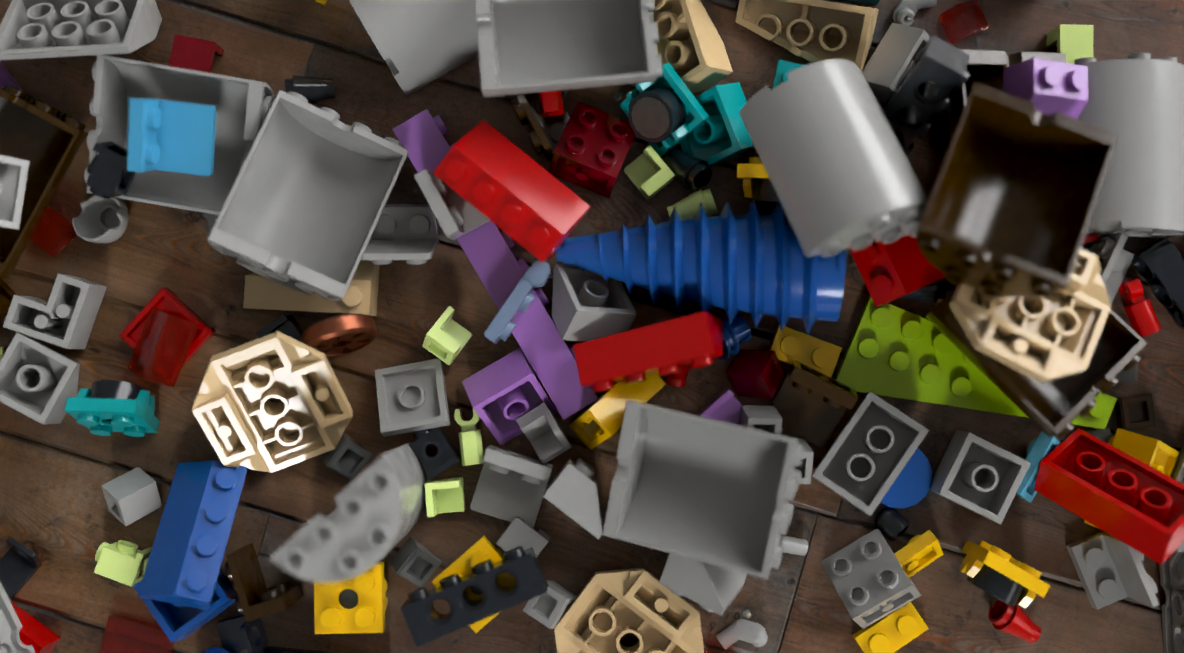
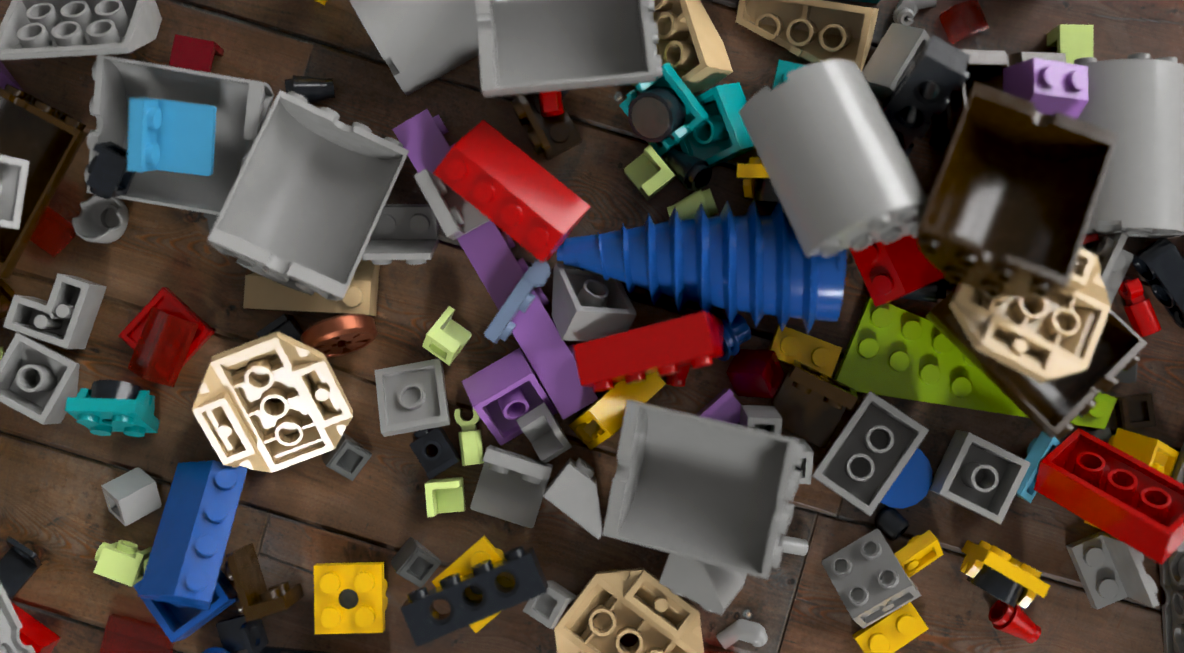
(365, 525): light grey cylinder -> none
(522, 534): light grey panel -> none
(592, 149): dark red bracket -> none

